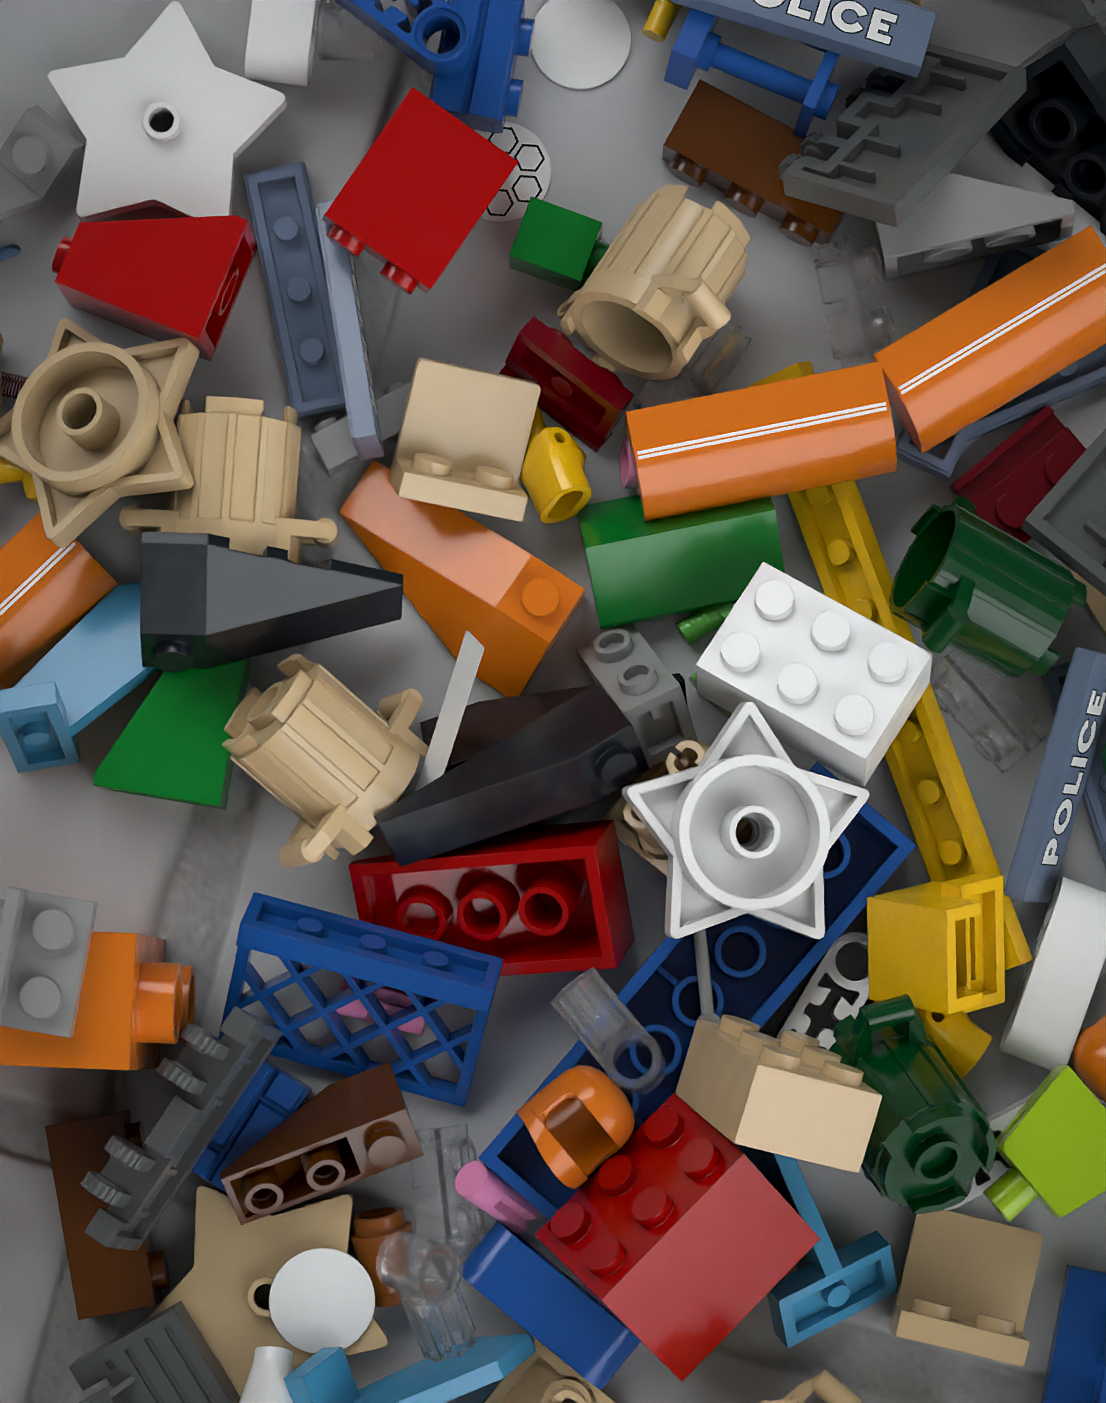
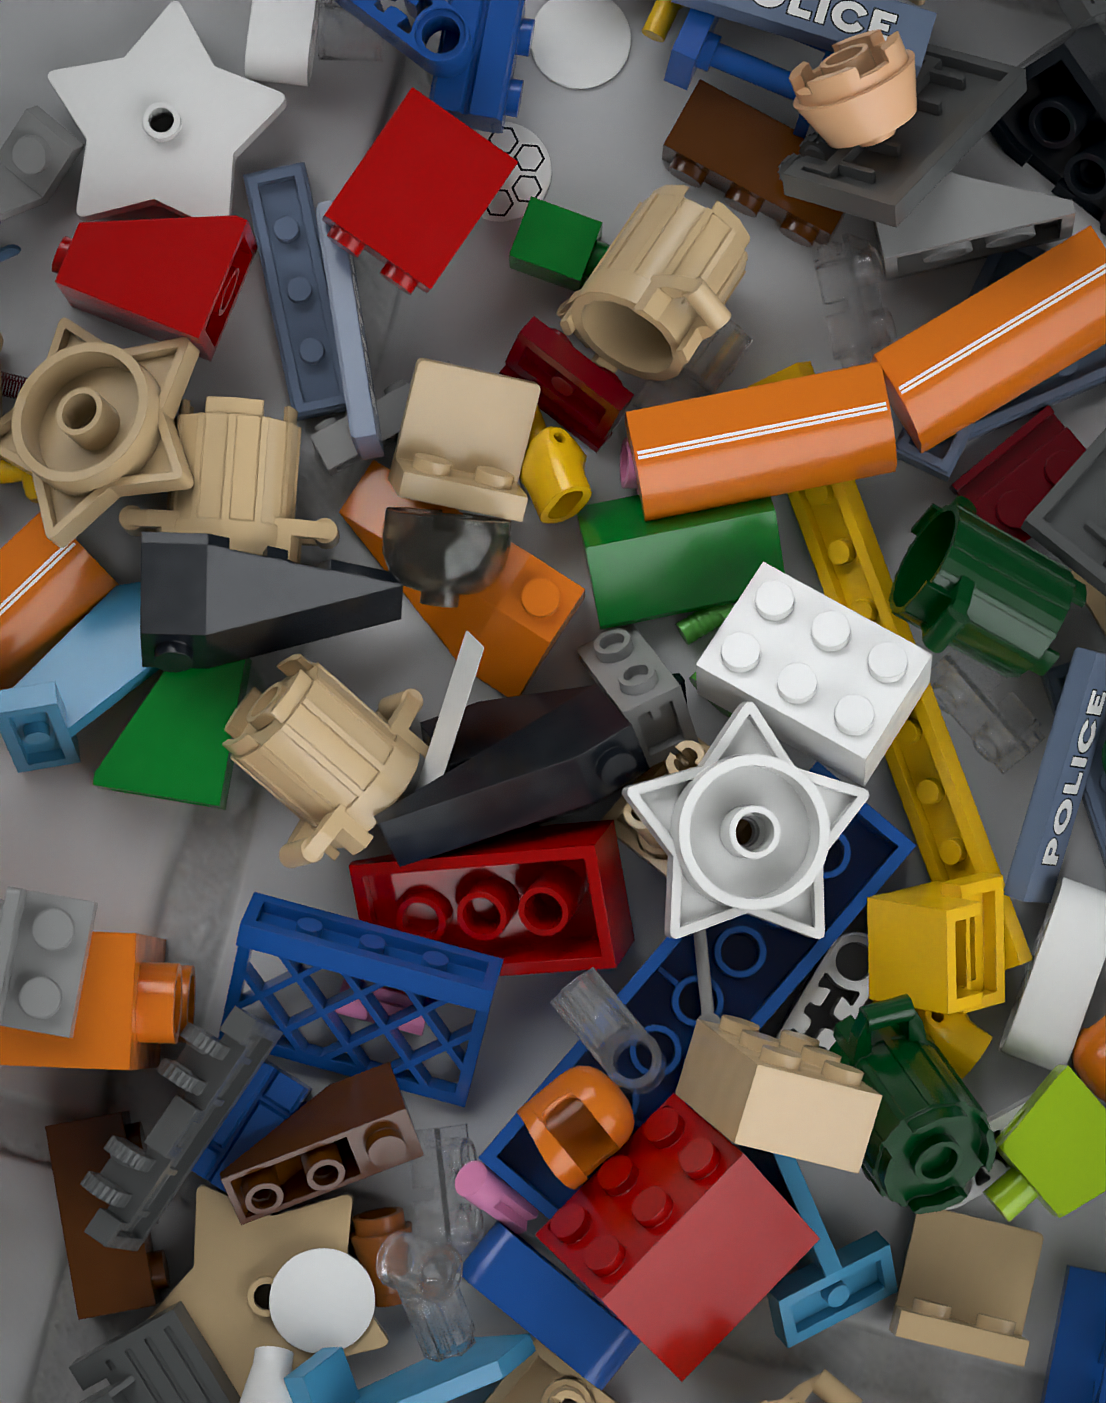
(444, 552): none -> clear smoke cylinder
(858, 90): none -> light nougat cone

